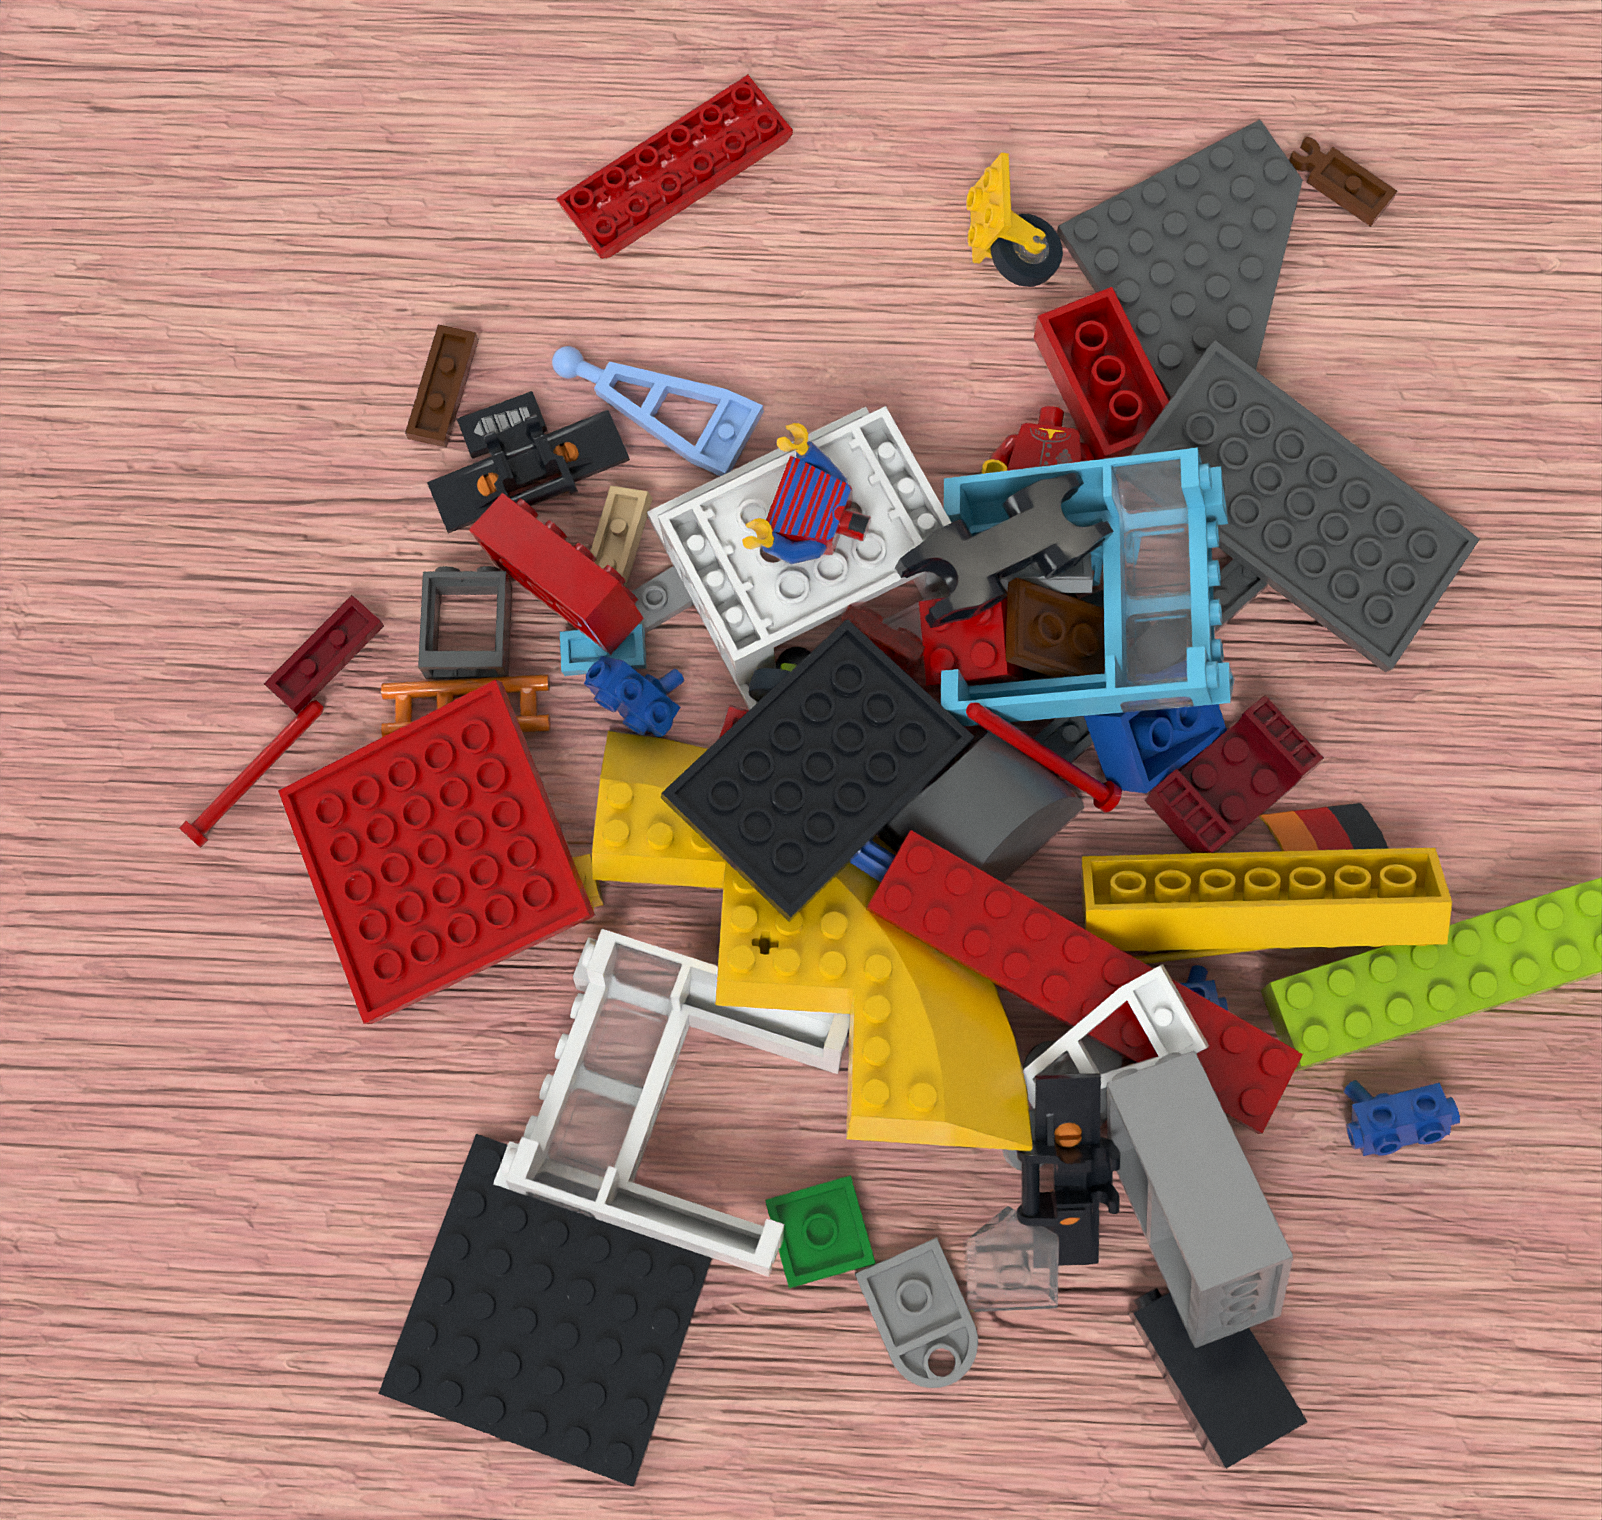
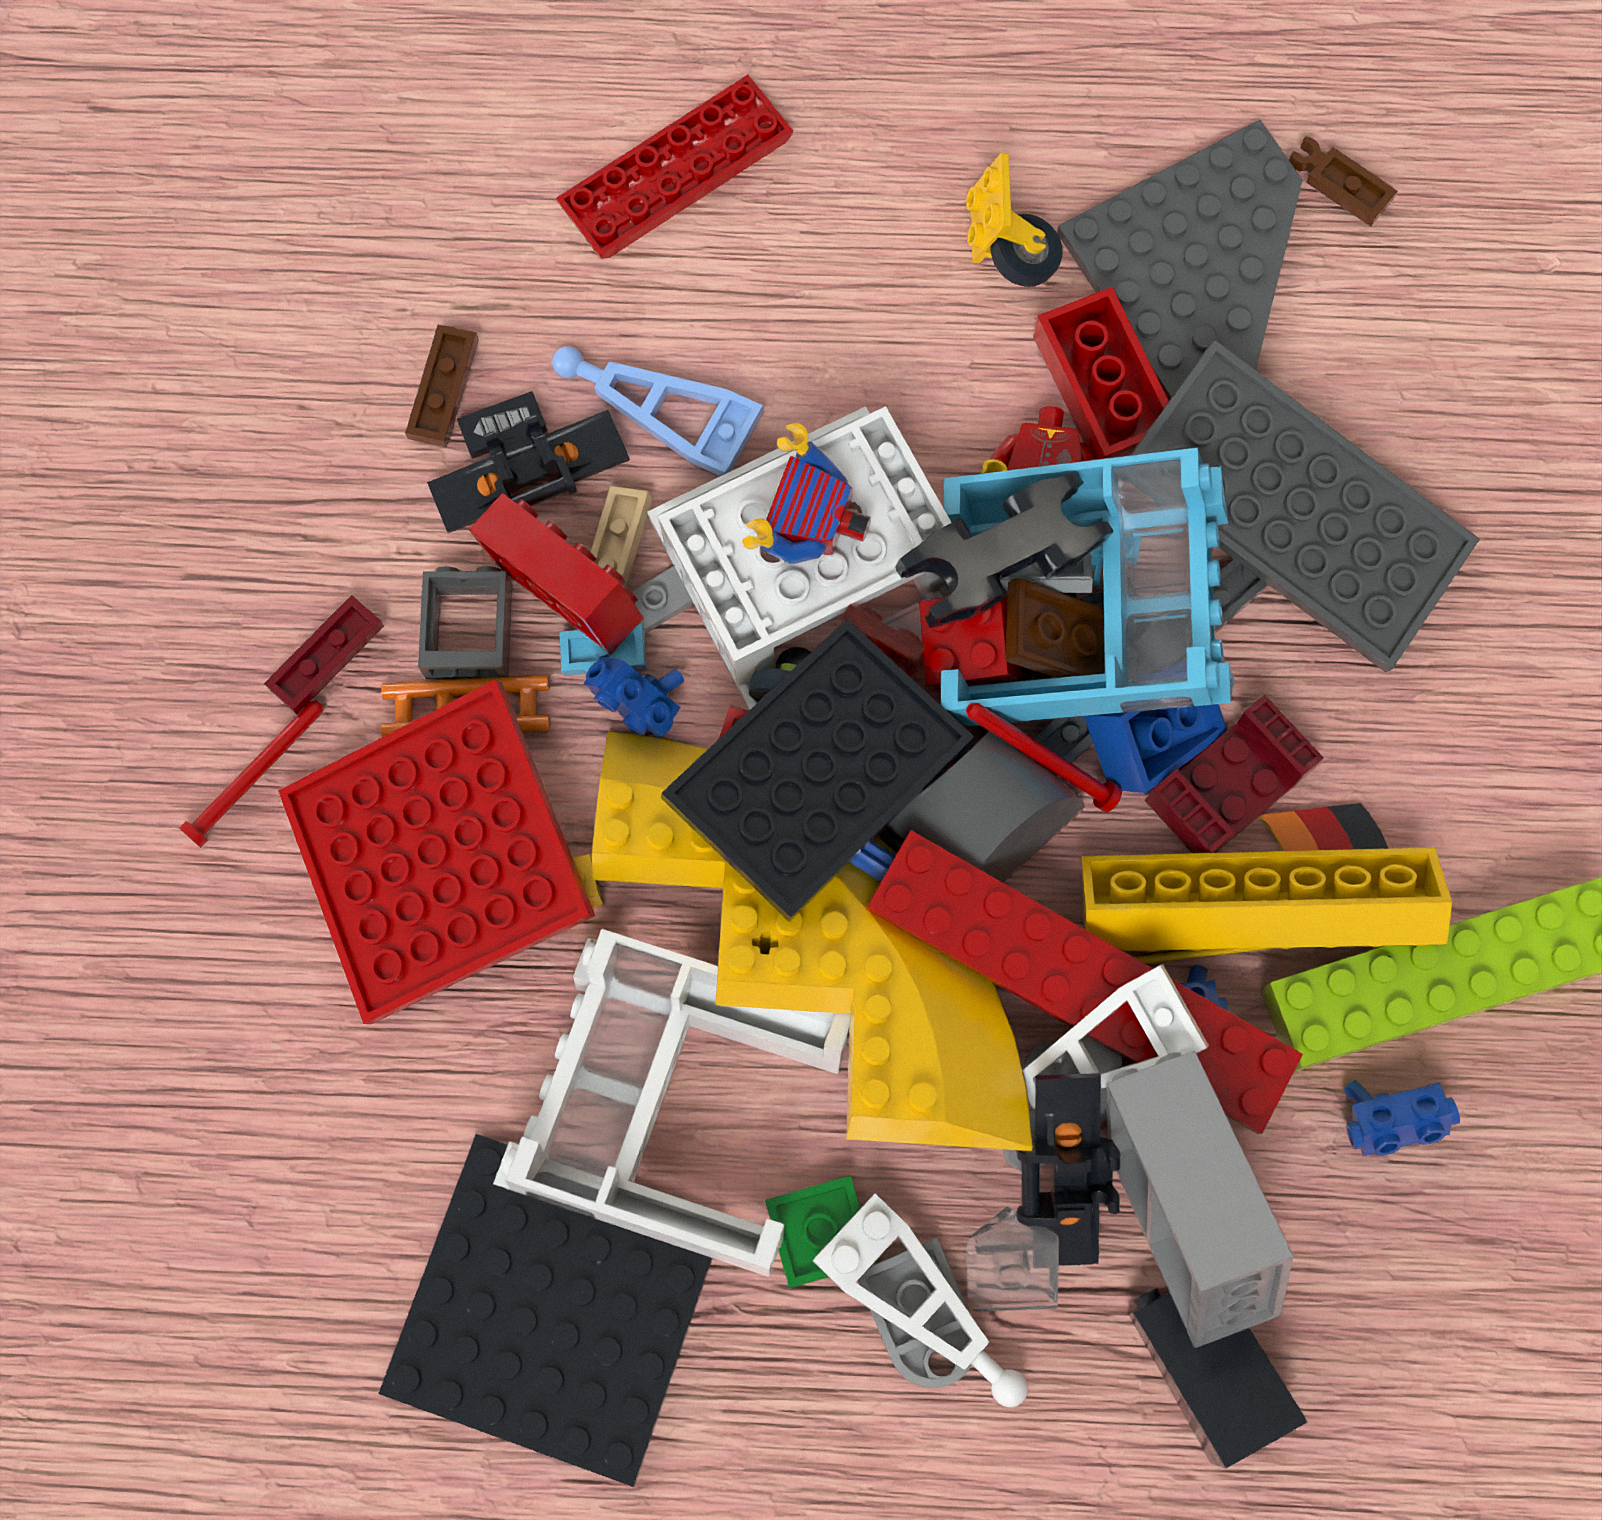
(859, 1247): none -> white plate

